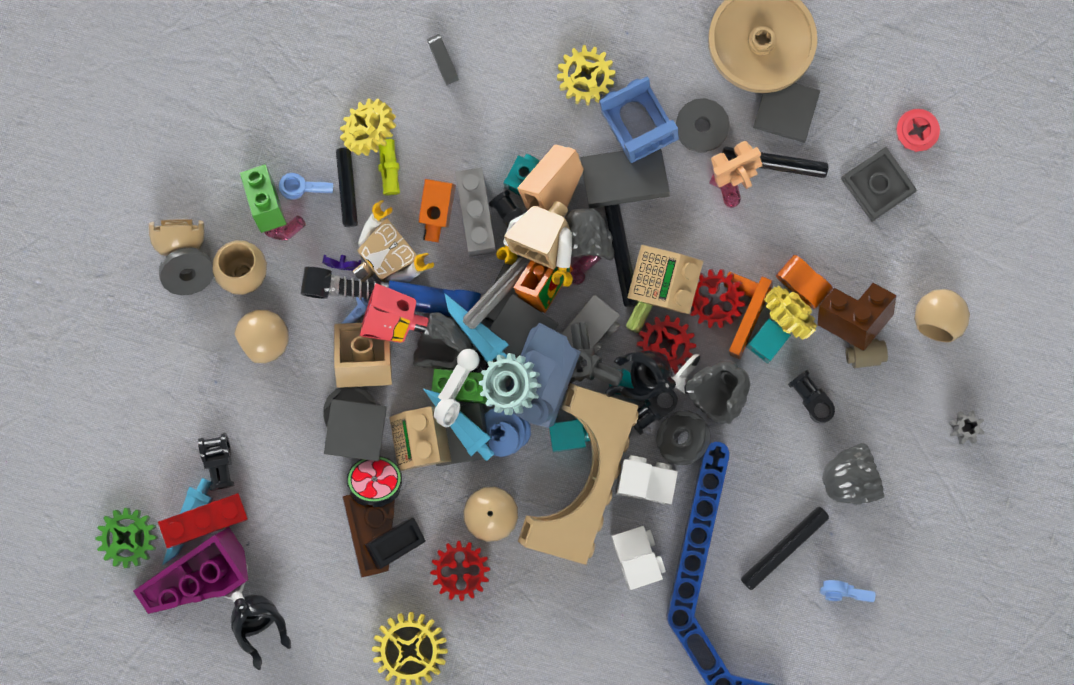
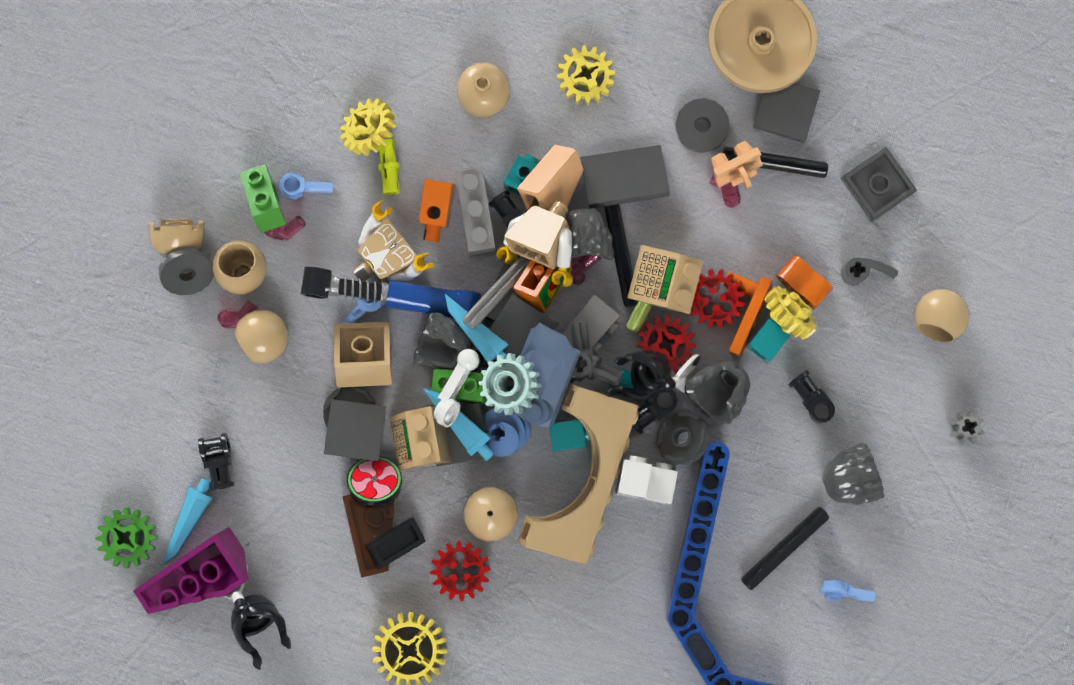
(202, 520): red arch -> none
(230, 319): none -> clear pink arm
(342, 265): dark purple piece -> none
(346, 187): black axle -> none
(391, 316): coral torso -> none
(442, 59): dark grey beam -> none
(483, 90): none -> tan cylinder
(636, 557): white brick -> none
(638, 91): medium blue panel -> none
(855, 319): reddish brown brick -> none
(864, 265): none -> dark grey panel
(871, 356): dark tan brick -> none
(922, 119): coral gear -> none

